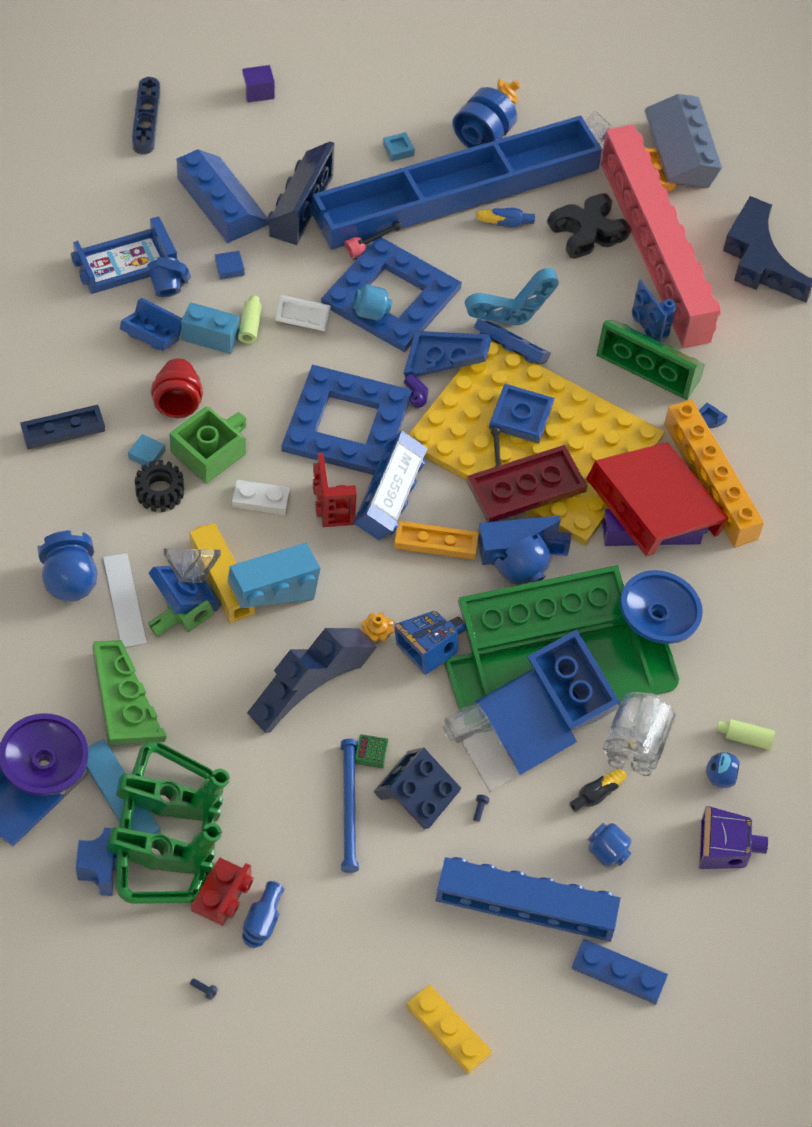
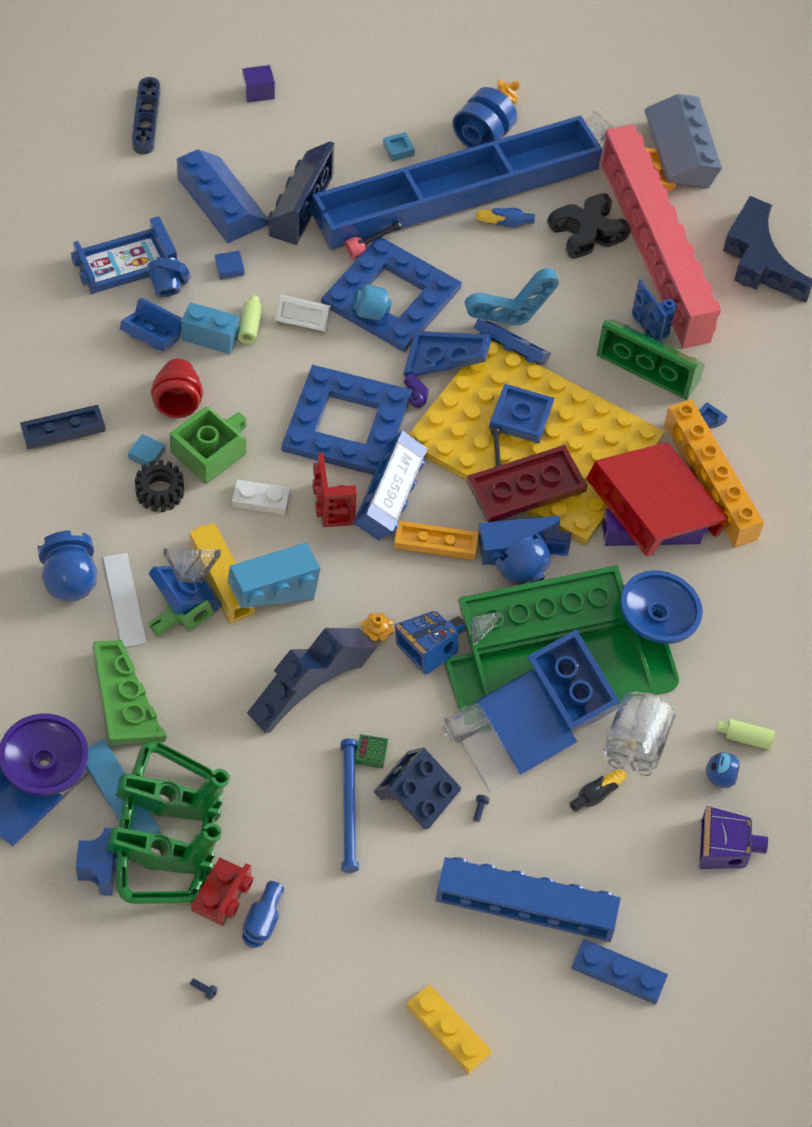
(482, 625): none -> clear slope
(609, 844): blue head -> none

